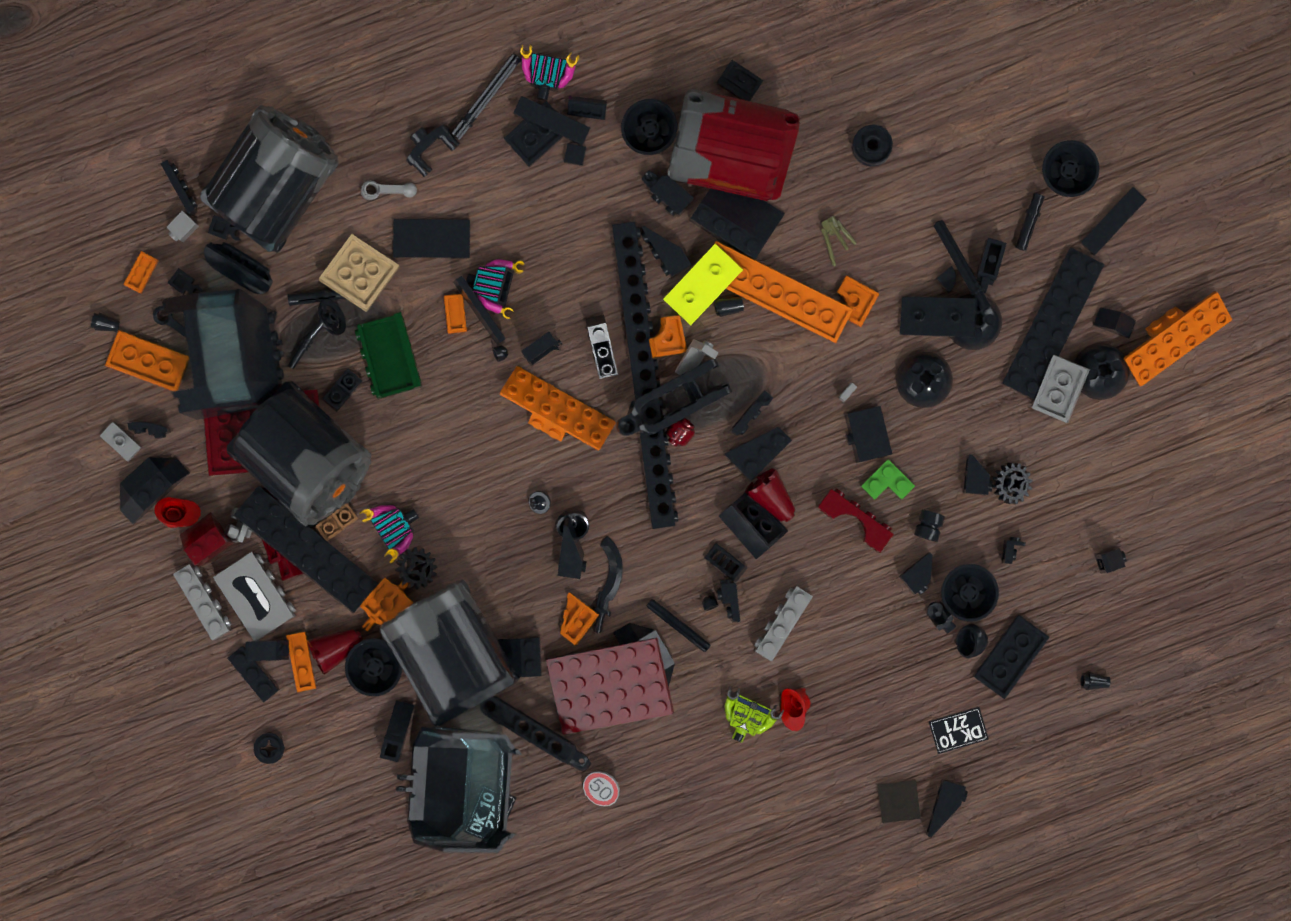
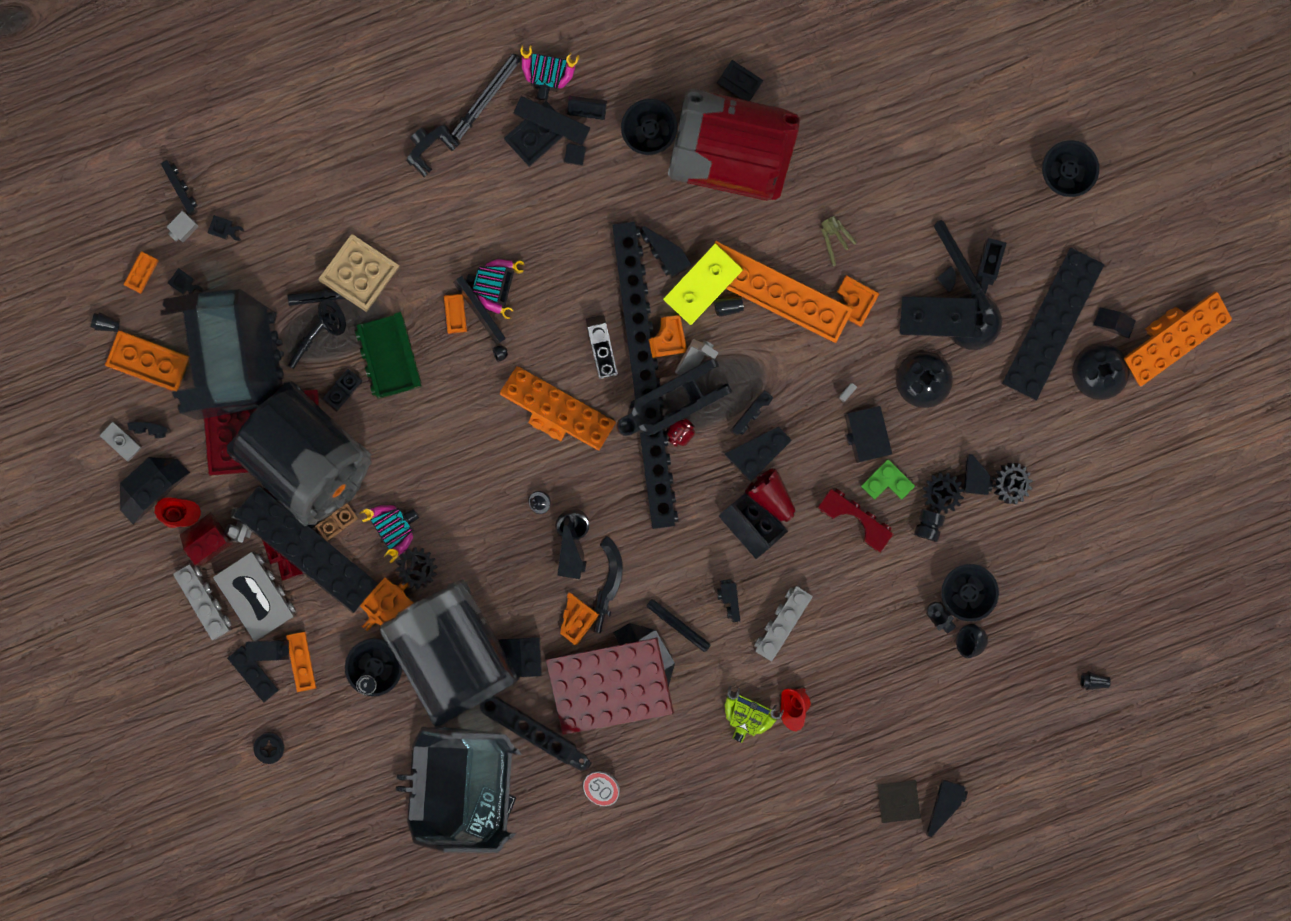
(169, 321): black piece -> none
(238, 267): black brick -> none
(270, 177): black piece -> none
(333, 648): dark red cone -> none
(366, 684): none -> black tile
(397, 731): black slope -> none
(408, 189): light grey piece -> none
(431, 238): black tile -> none
(541, 348): black container -> none
(668, 193): black hinge -> none
(709, 603): black hinge -> none
(736, 576): black slope -> none
(737, 220): black slope -> none
(875, 134): black wheel -> none
(918, 575): black slope -> none
(939, 505): none -> black gear
(958, 730): black sticker -> none
(1009, 552): black bracket -> none
(1011, 656): black tile -> none
(1032, 214): black pin -> none
(1060, 388): light grey plate -> none
(1111, 560): black slope -> none
(1113, 221): black tile -> none

